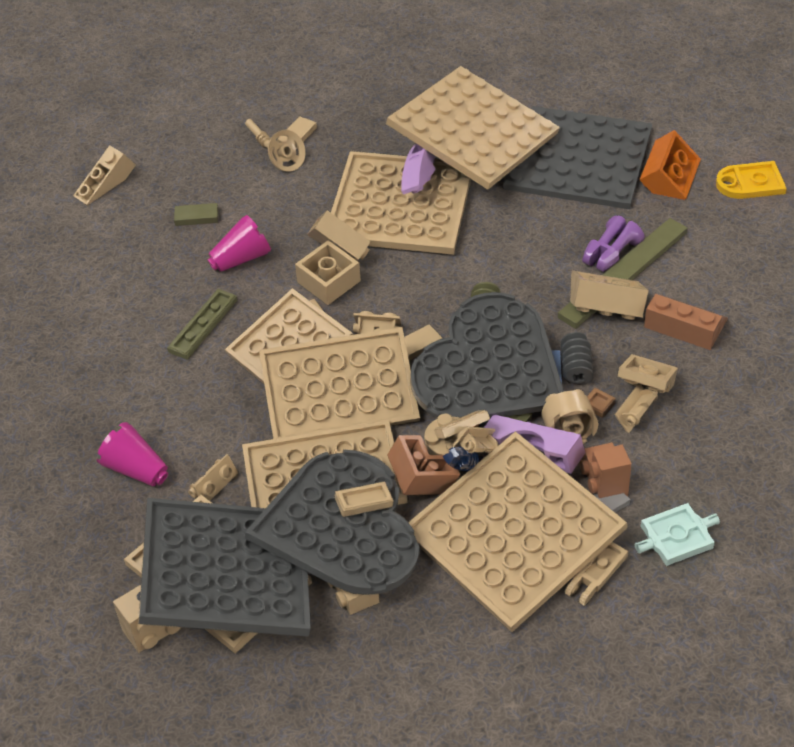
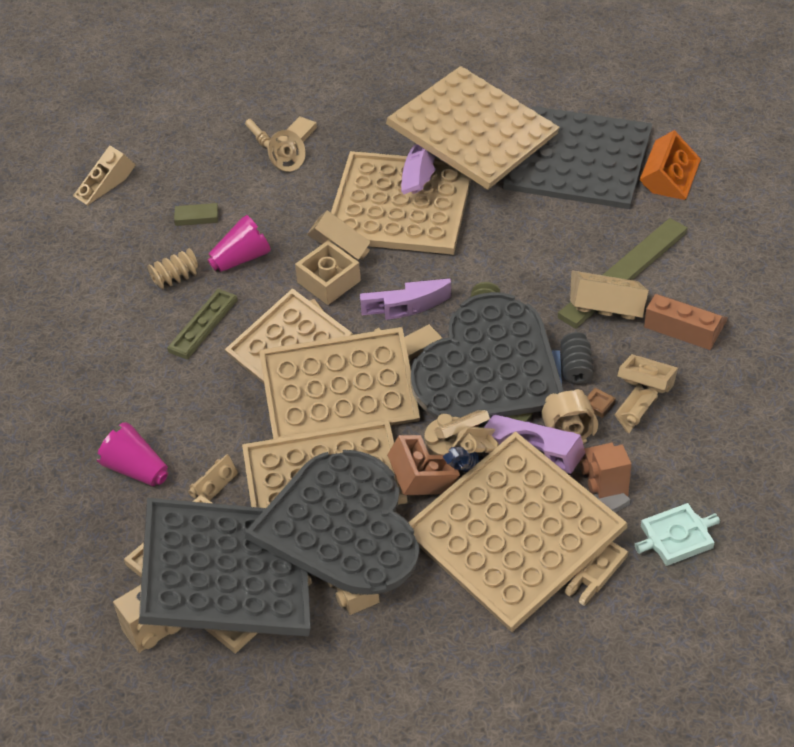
(173, 268): none -> tan piece
(363, 499): tan tile -> none
(369, 321): tan hinge -> none
(412, 300): none -> lavender slope
(609, 255): medium lavender piece -> none
(751, 180): yellow tile -> none

